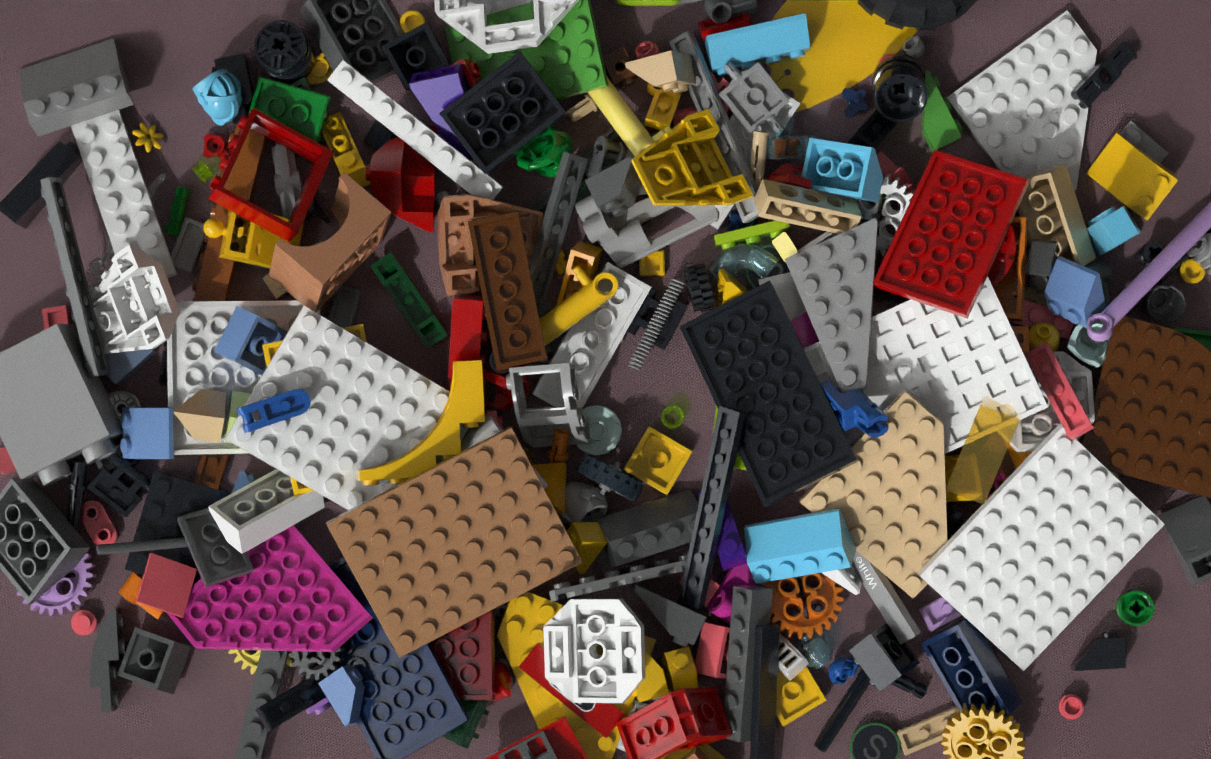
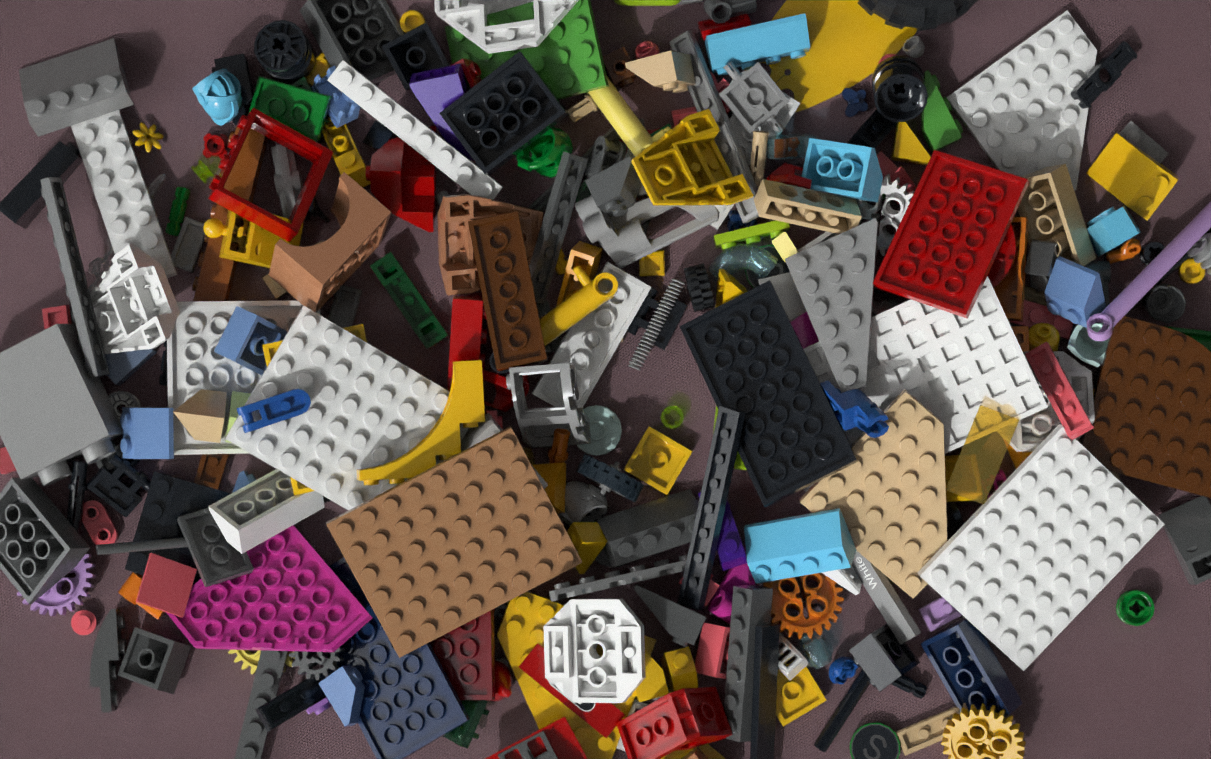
(341, 107): none -> medium blue hinge
(661, 108): yellow hinge -> none
(907, 146): none -> yellow slope
(1071, 706): coral plate -> none
(1102, 653): black slope -> none
(1126, 251): none -> orange arm

